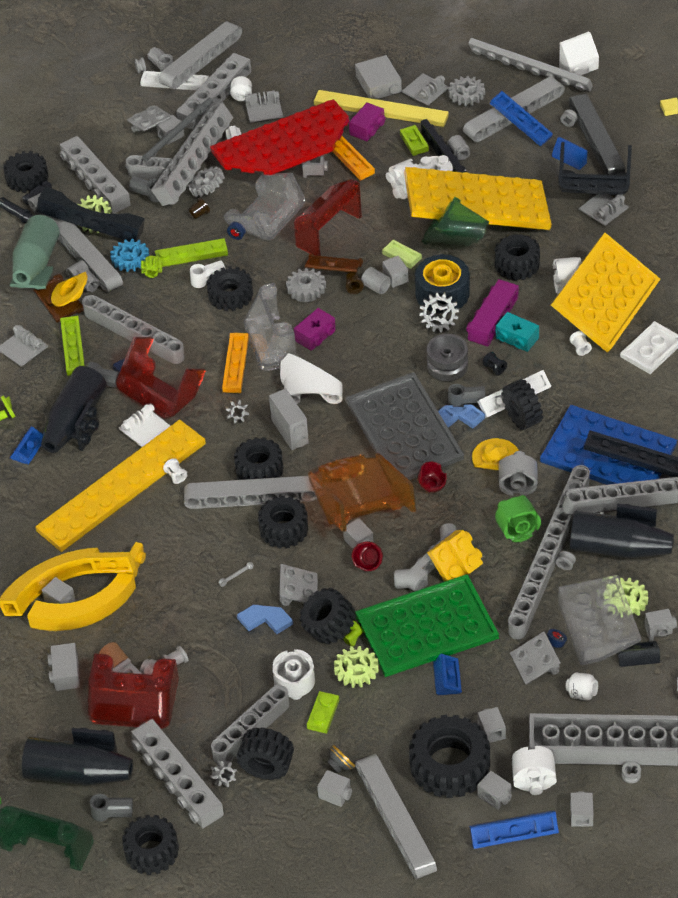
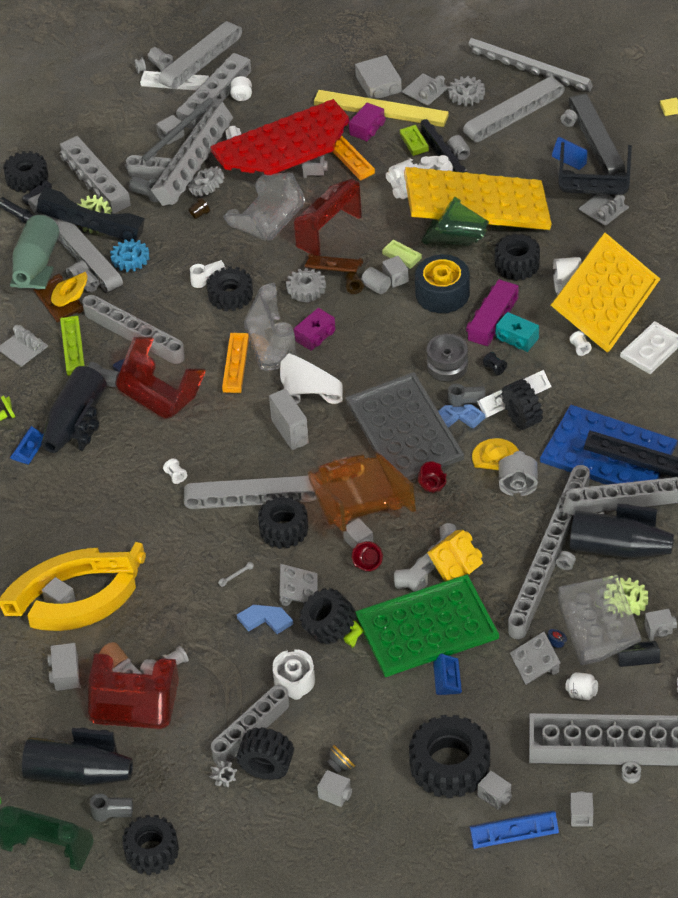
(119, 486): yellow plate -> none
(144, 425): white hinge -> none
(148, 118): light grey hinge -> none
(151, 266): lime gear -> none
(192, 252): lime plate -> none
(198, 791): light grey brick -> none
(236, 230): dark blue tile -> none
(239, 406): light grey gear -> none
(258, 451): black tyre -> none
(263, 107): light grey hinge -> none
(323, 712): lime plate -> none
(356, 666): yellowish green gear -> none
(396, 816): light grey beam -> none
(443, 319): light grey gear -> none
(492, 724): light grey brick -> none
(517, 518): bright green brick -> none
(521, 118): blue plate -> none
(533, 769): white brick -> none
(579, 54): white slope -> none

